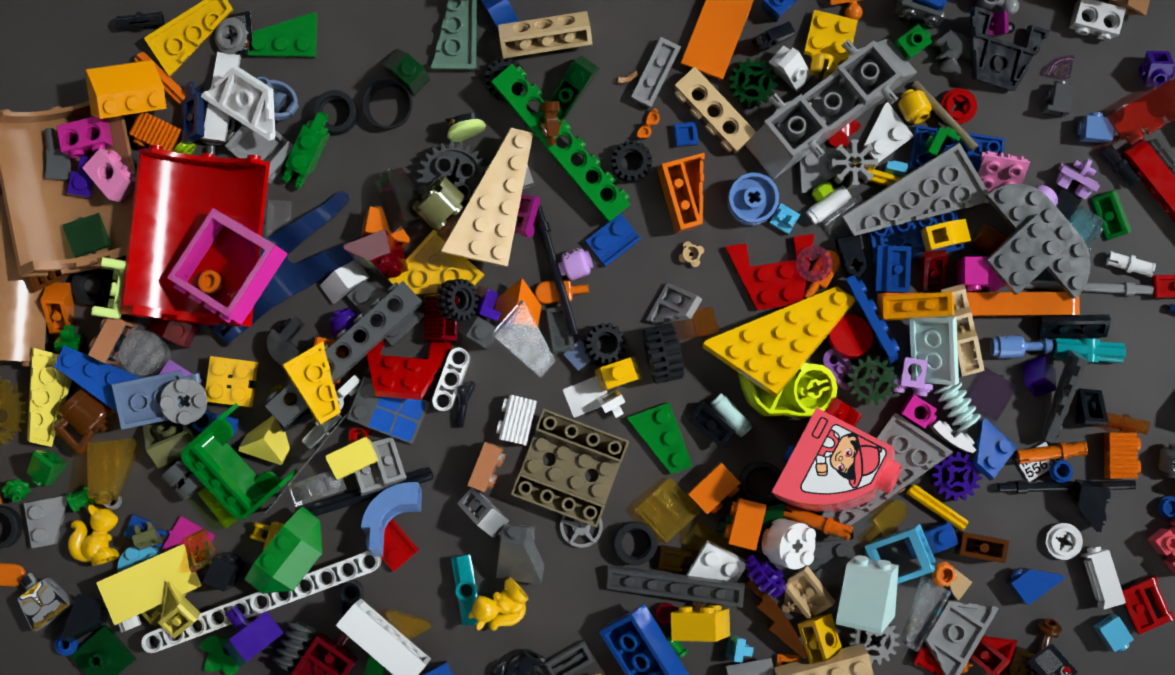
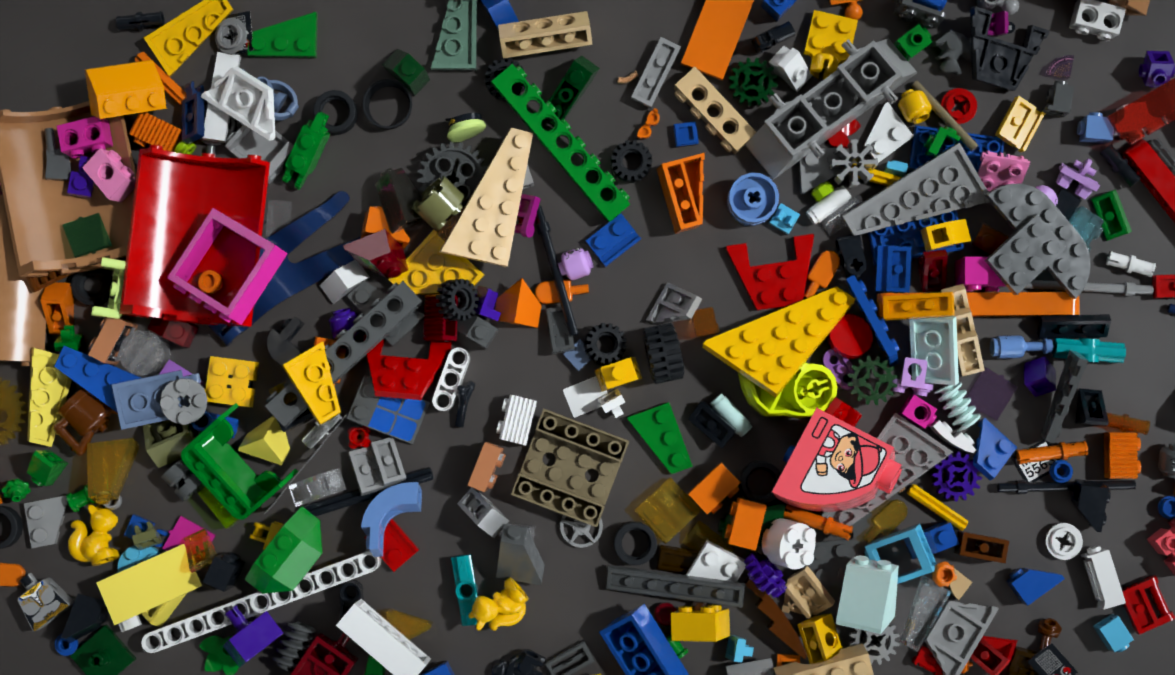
(177, 612): light yellow slope -> none
(349, 388): white plate -> none
(352, 458): light yellow slope -> none
(524, 339): clear wing -> none
(551, 125): reddish brown piece -> none
(693, 260): tan plate -> none
(825, 263): clear pink gear -> none
(1019, 124): none -> yellow plate

